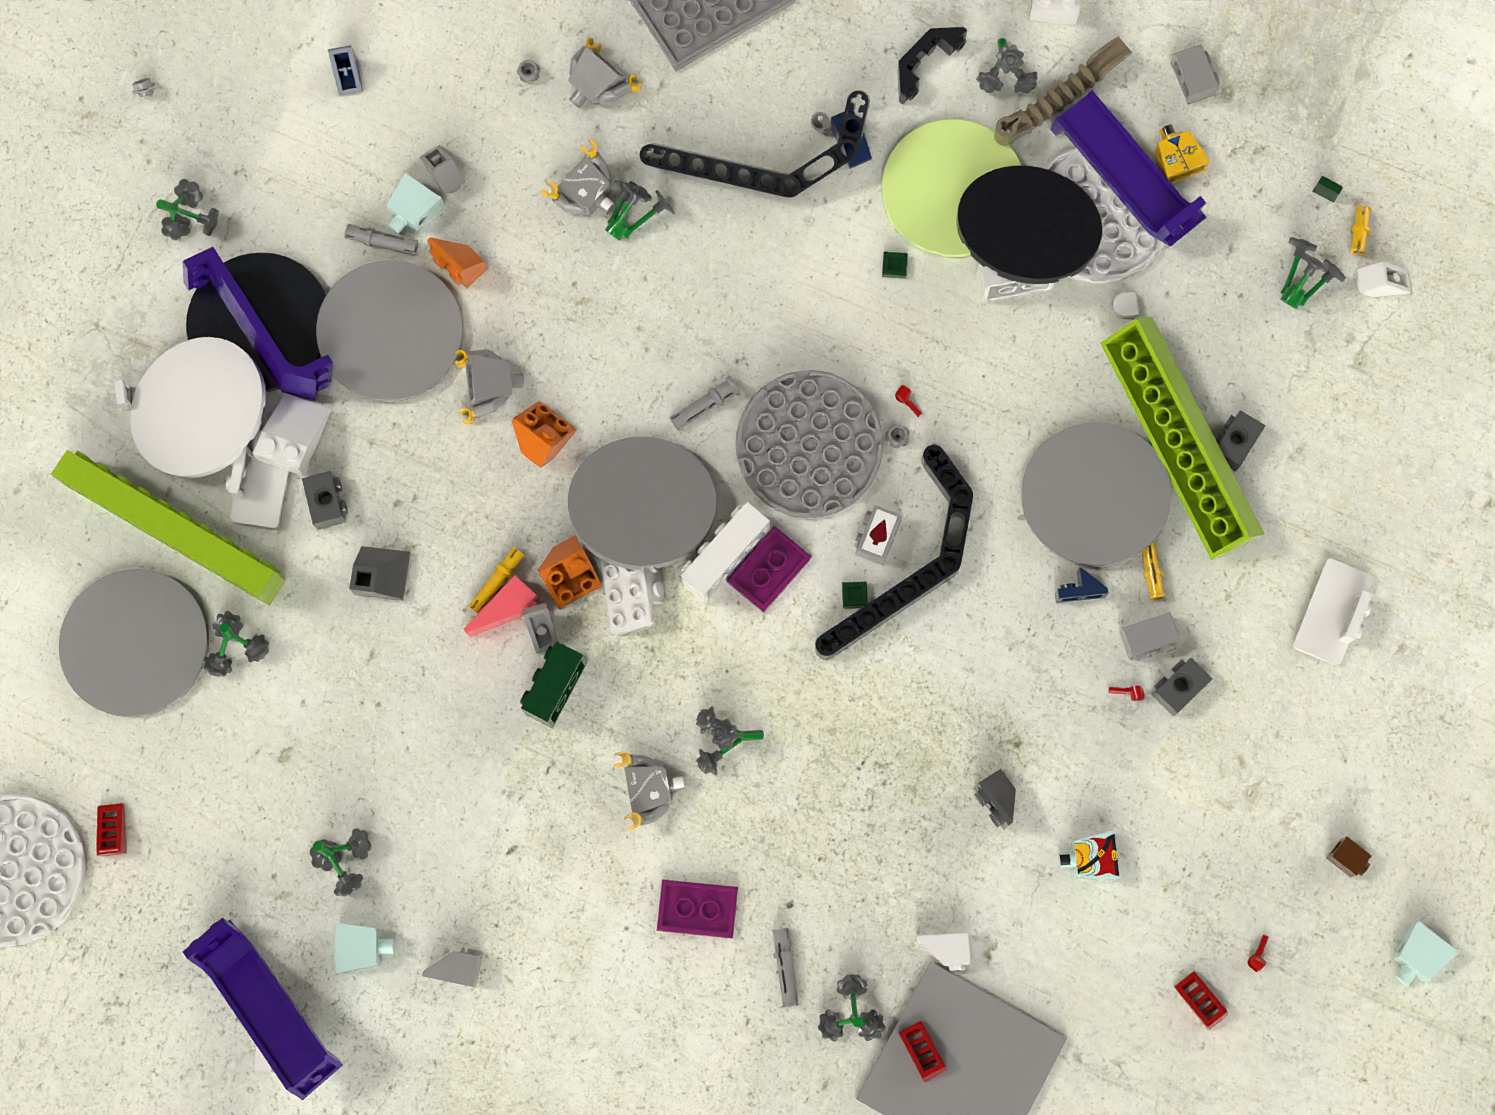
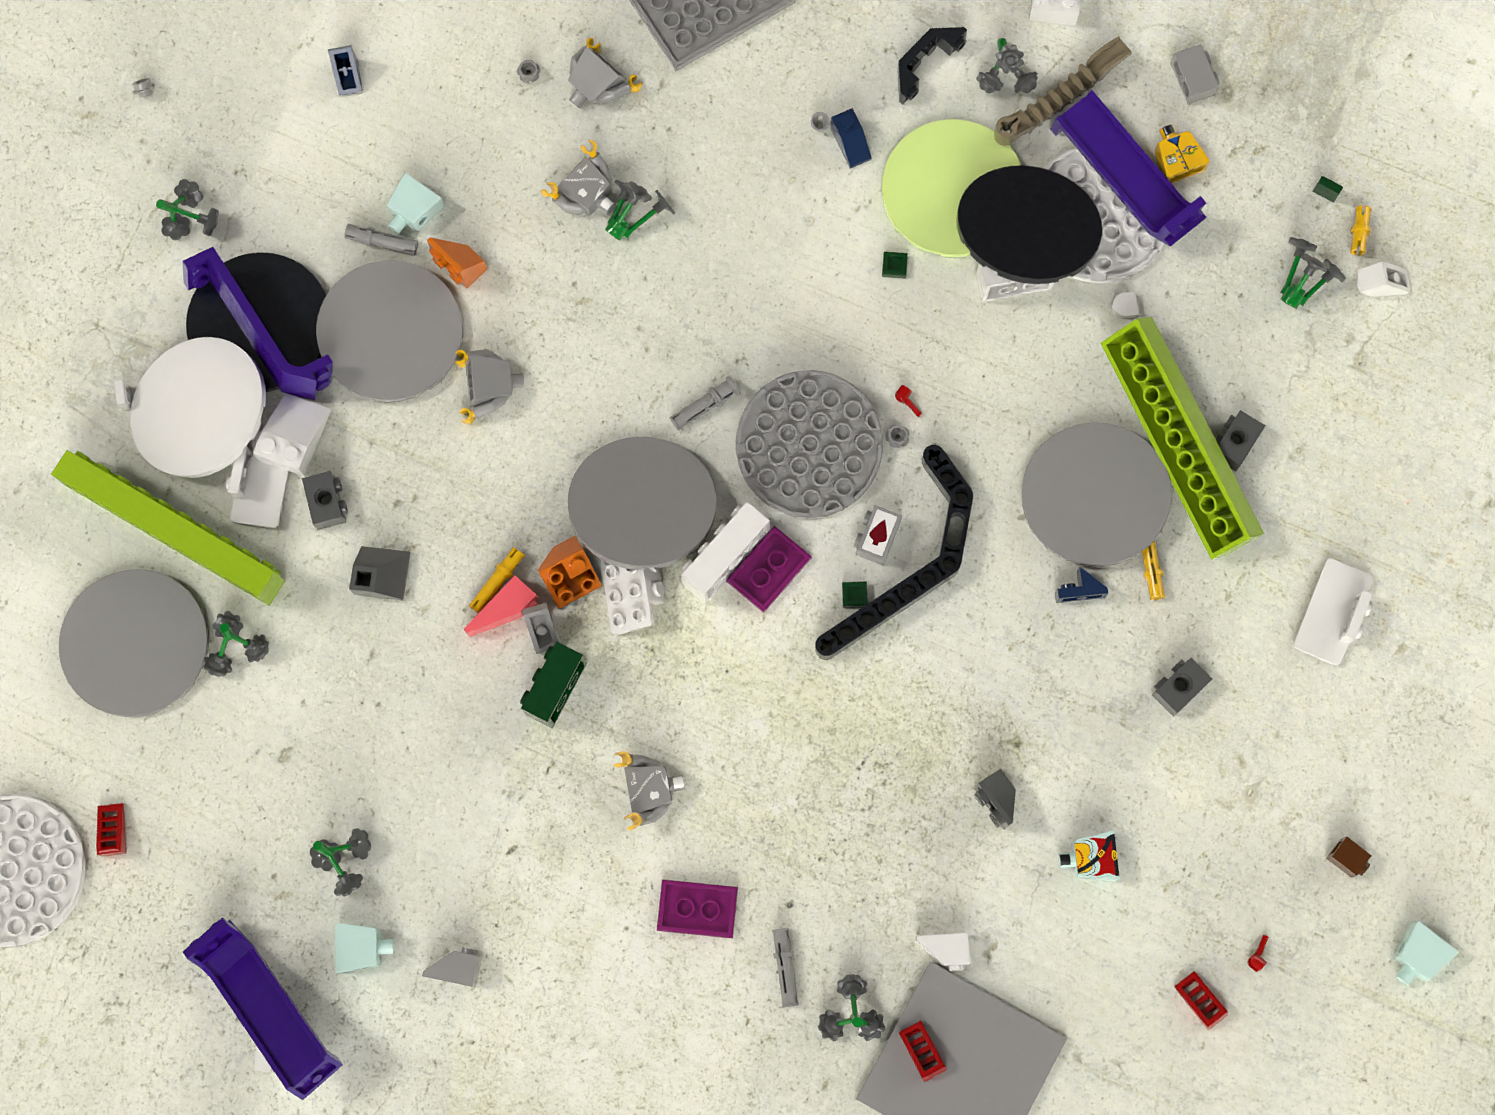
(442, 170): light grey slope -> none
(541, 433): orange slope -> none
(724, 735): dark grey plant -> none
(757, 173): black beam -> none
(1136, 692): red hand -> none
(1150, 636): light grey brick -> none

